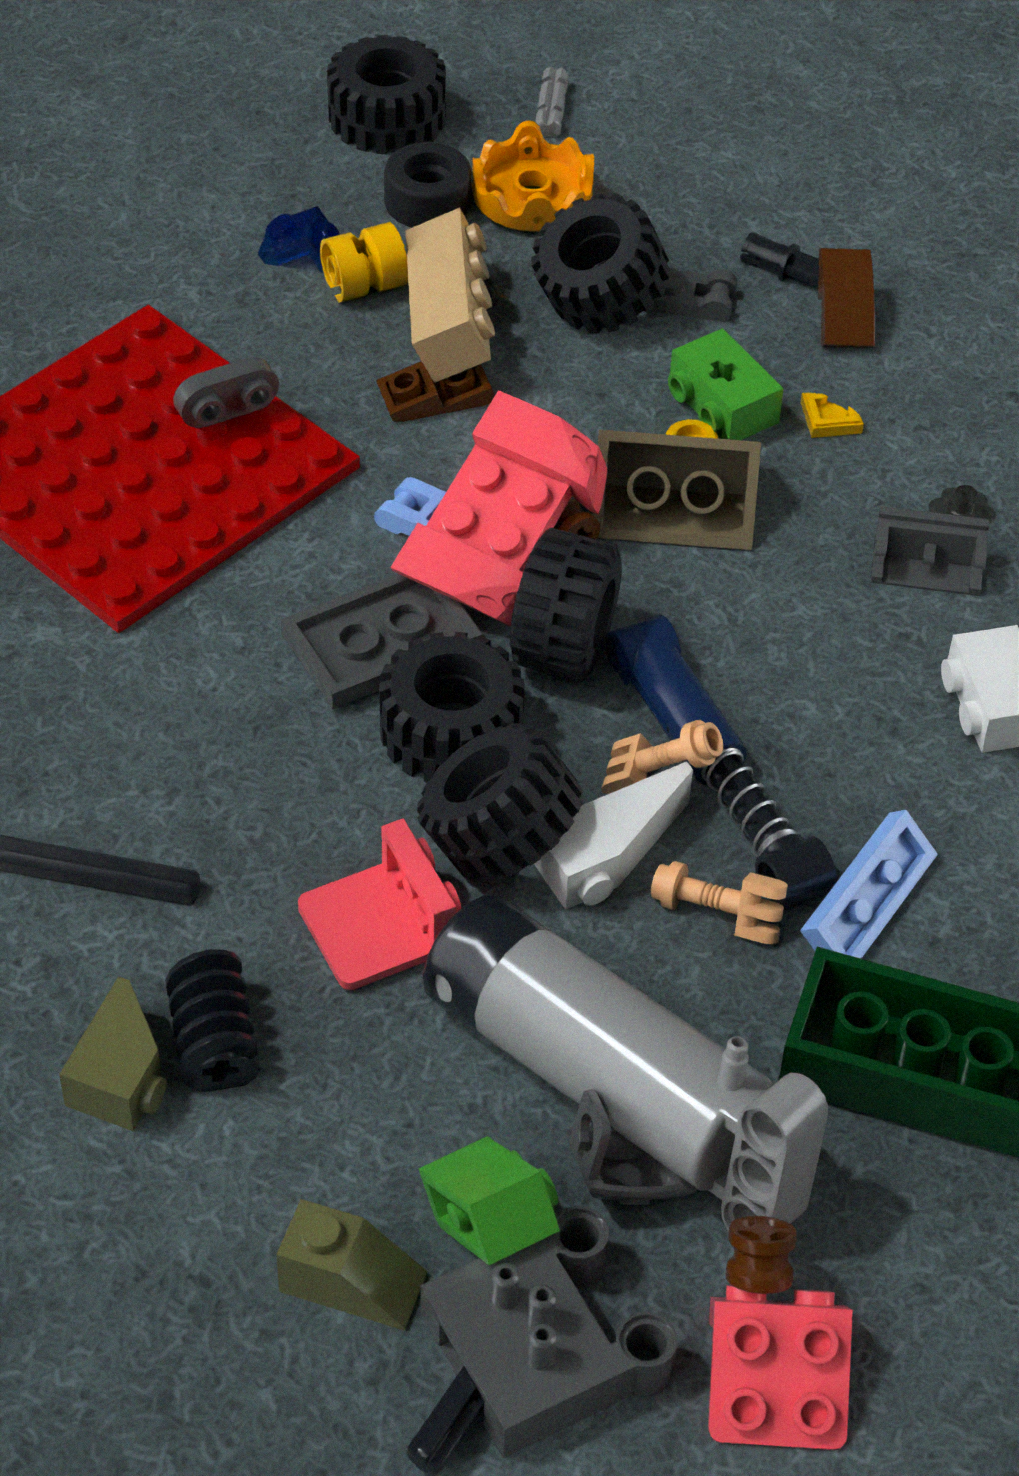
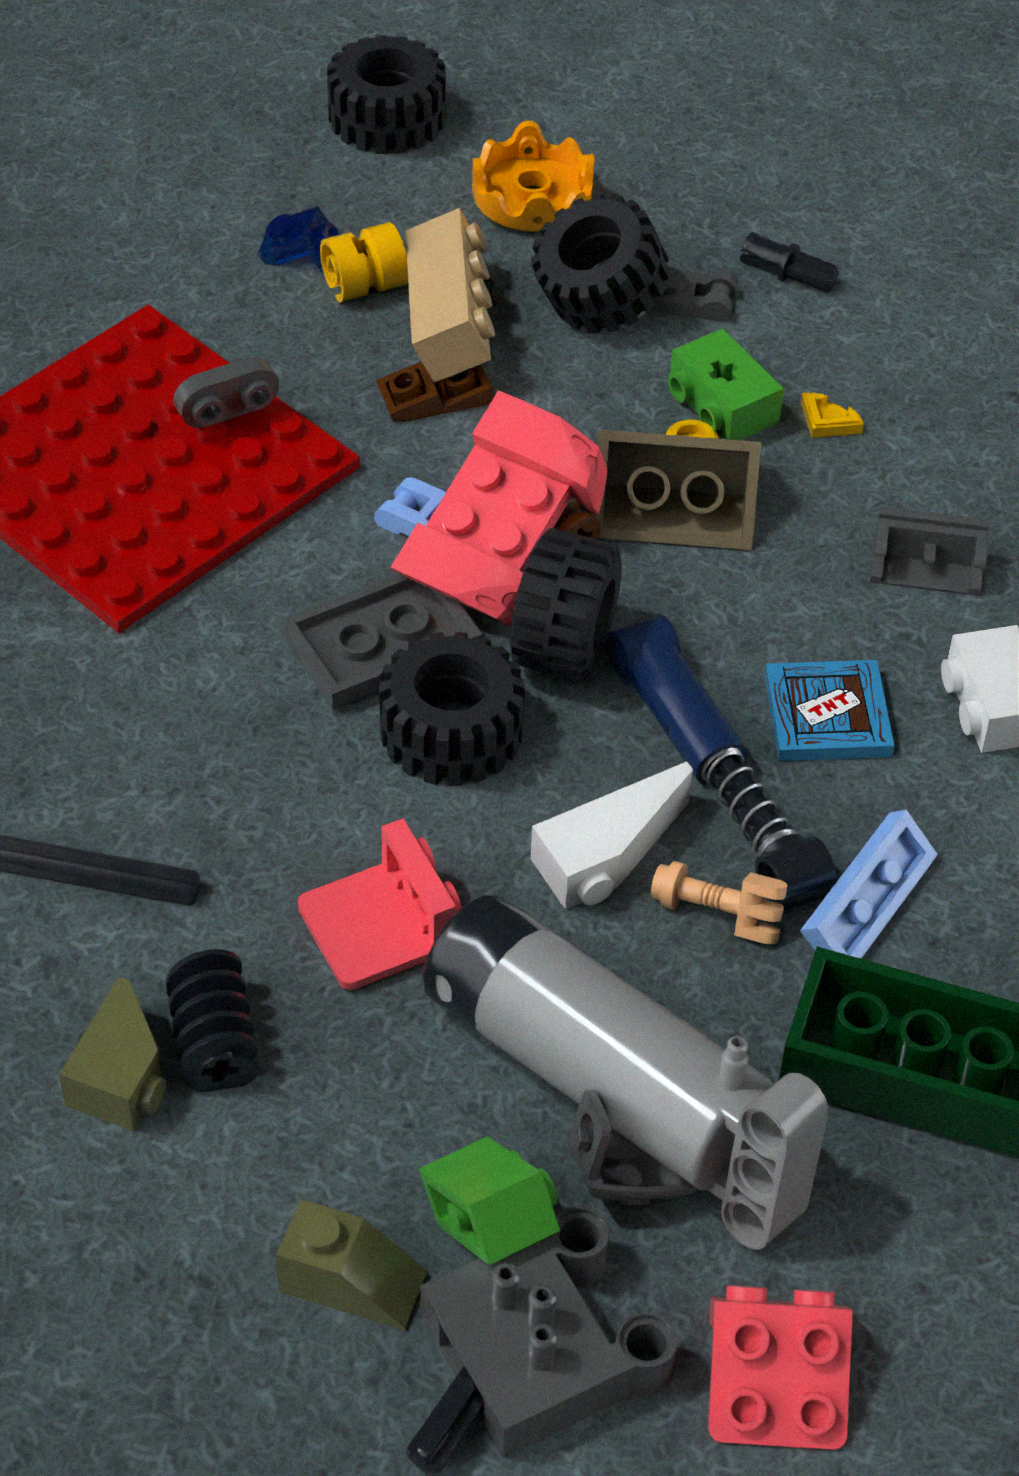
(426, 183): black tyre -> none
(499, 803): black tyre -> none
(552, 101): light grey axle -> none
(636, 757): light nougat hinge -> none
(761, 1254): reddish brown wheel -> none
(828, 710): none -> dark azure tile
(846, 298): reddish brown slope -> none
(963, 502): clear smoke plant -> none

